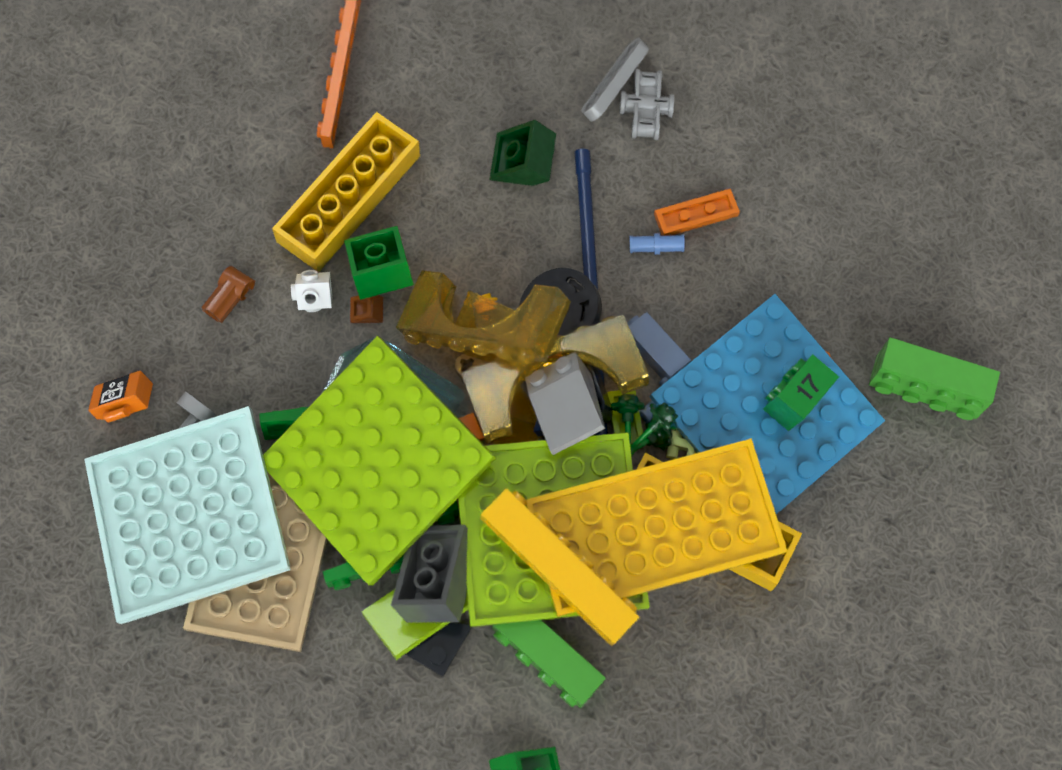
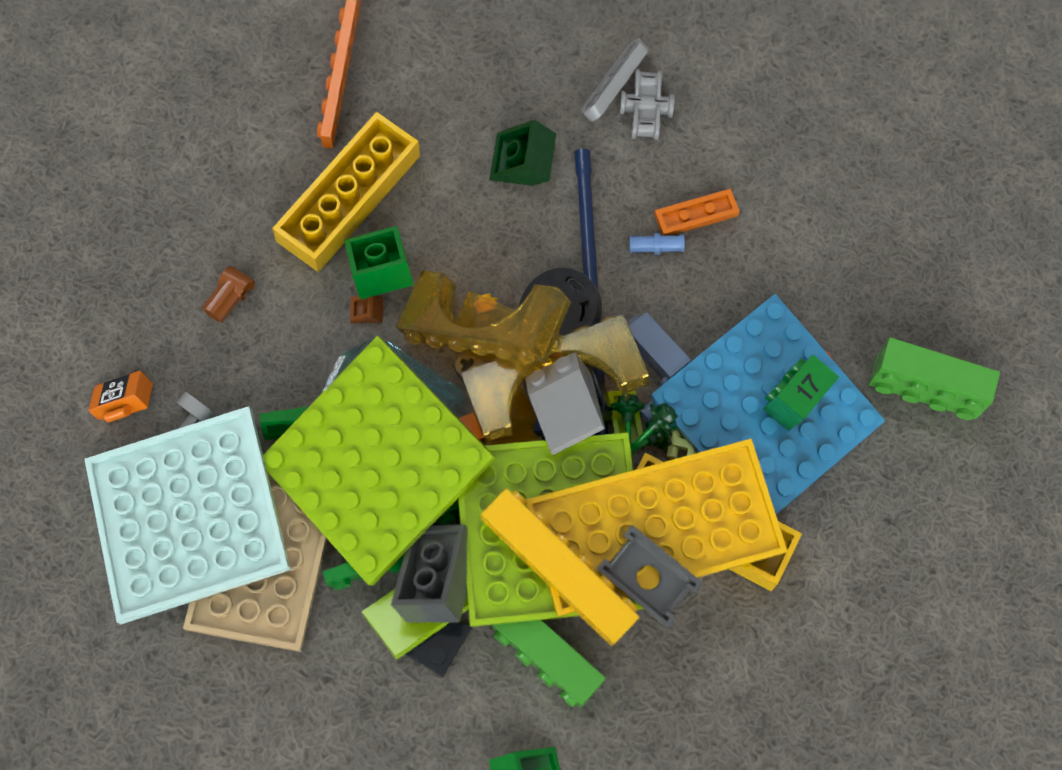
(312, 291): white brick -> none
(673, 582): none -> dark grey piece

